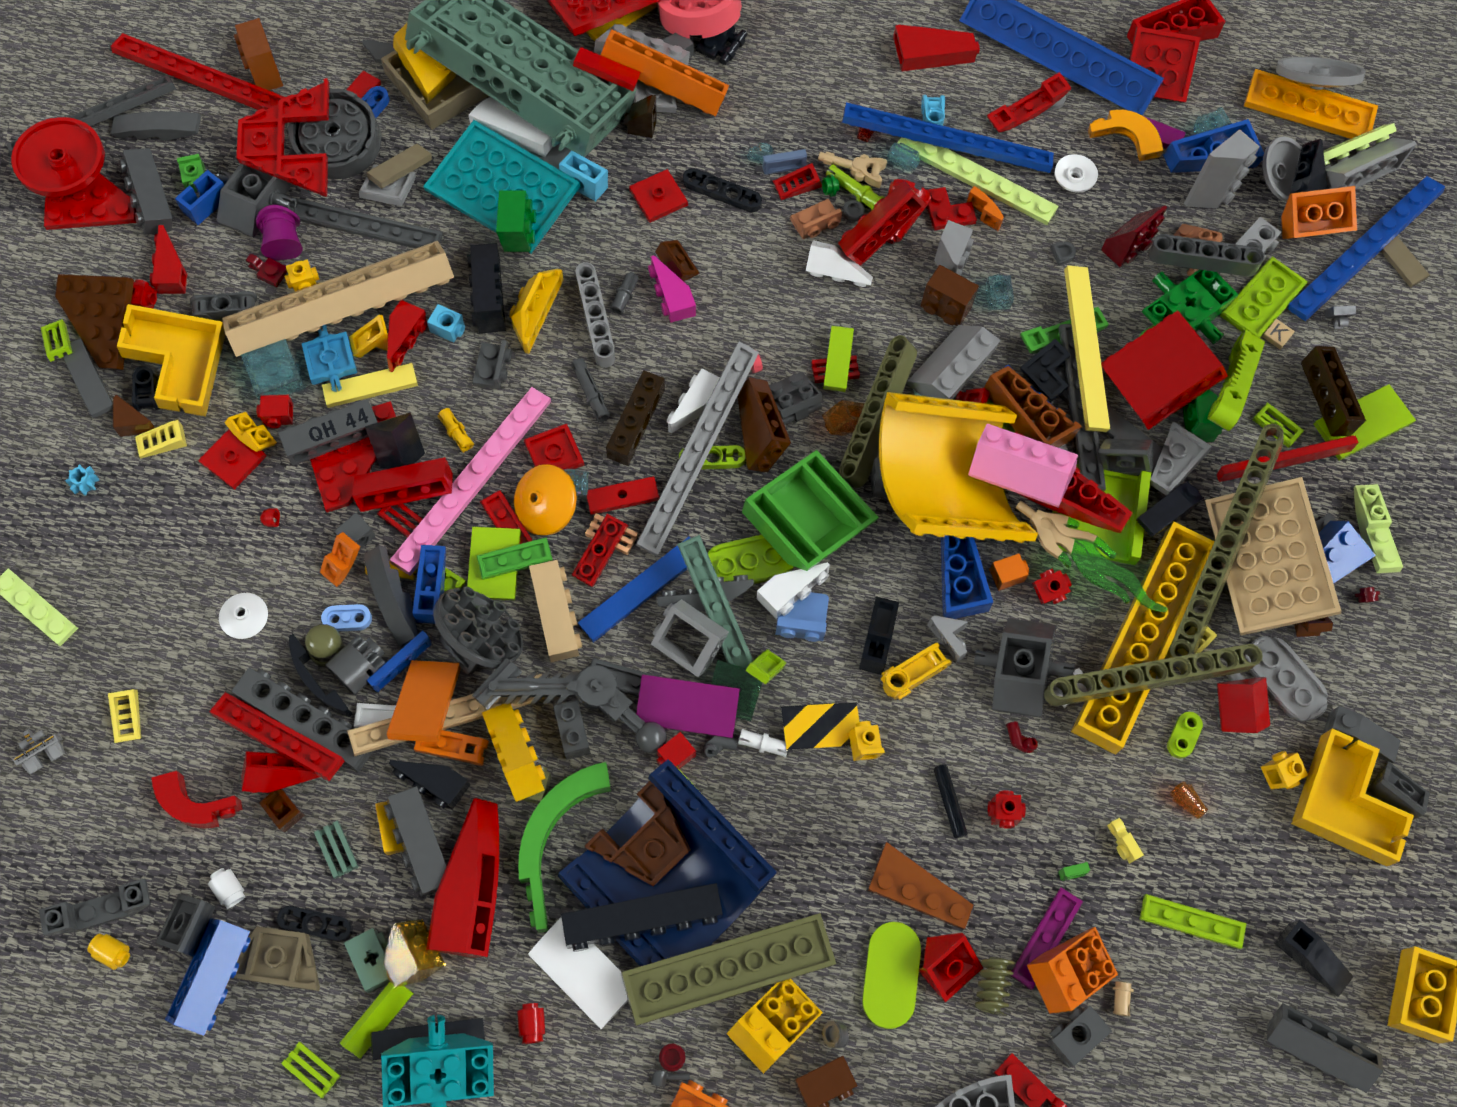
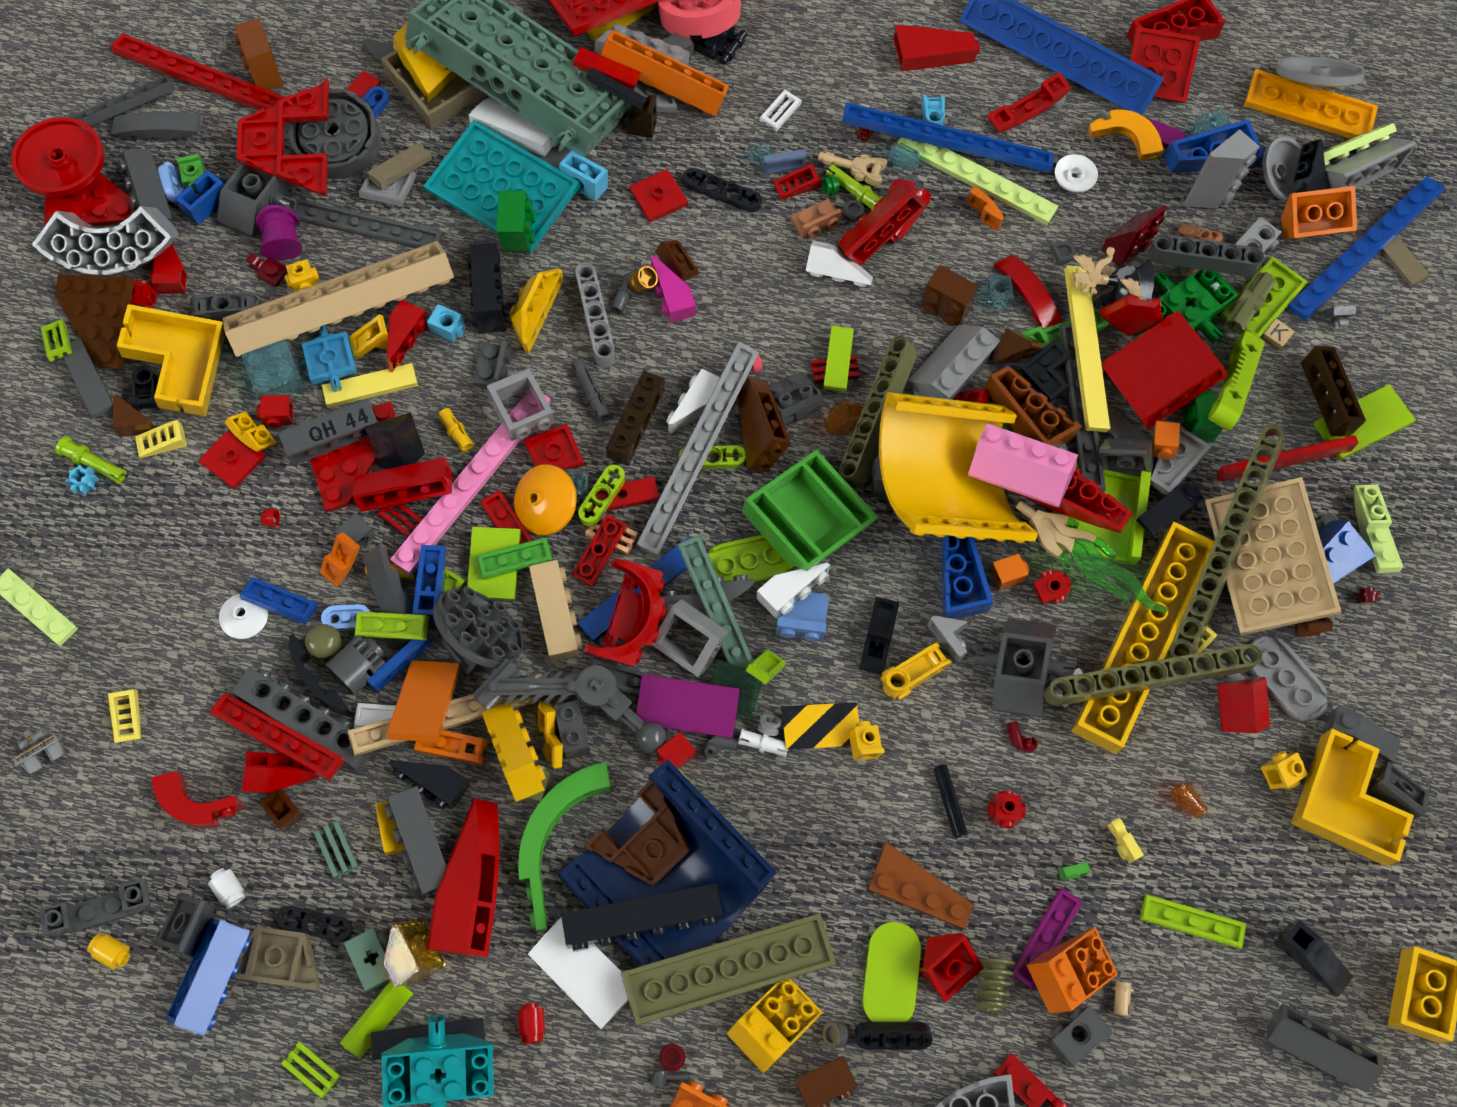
(82, 455): none -> lime pin
(108, 249): none -> light grey brick
(170, 181): none -> light blue plate
(278, 600): none -> blue tile
(391, 625): none -> lime tile
(514, 385): none -> light grey window
(546, 723): none -> yellow tile
(598, 512): none -> lime beam
(616, 88): none -> black axle
(633, 616): none -> red piece
(642, 279): none -> pearl gold wheel
(769, 724): none -> light grey bush
(771, 122): none -> white tile
(913, 1029): none -> black beam
(941, 210): red plate -> none
(954, 247): light grey slope -> none
(1014, 346): none -> reddish brown slope
(1031, 290): none -> red slope
(1121, 282): none -> helmet
(1133, 314): none -> red tile
(1166, 440): none -> orange brick
(1185, 734): lime plate -> none
(1250, 302): none -> olive piece
(1263, 419): lime tile -> none

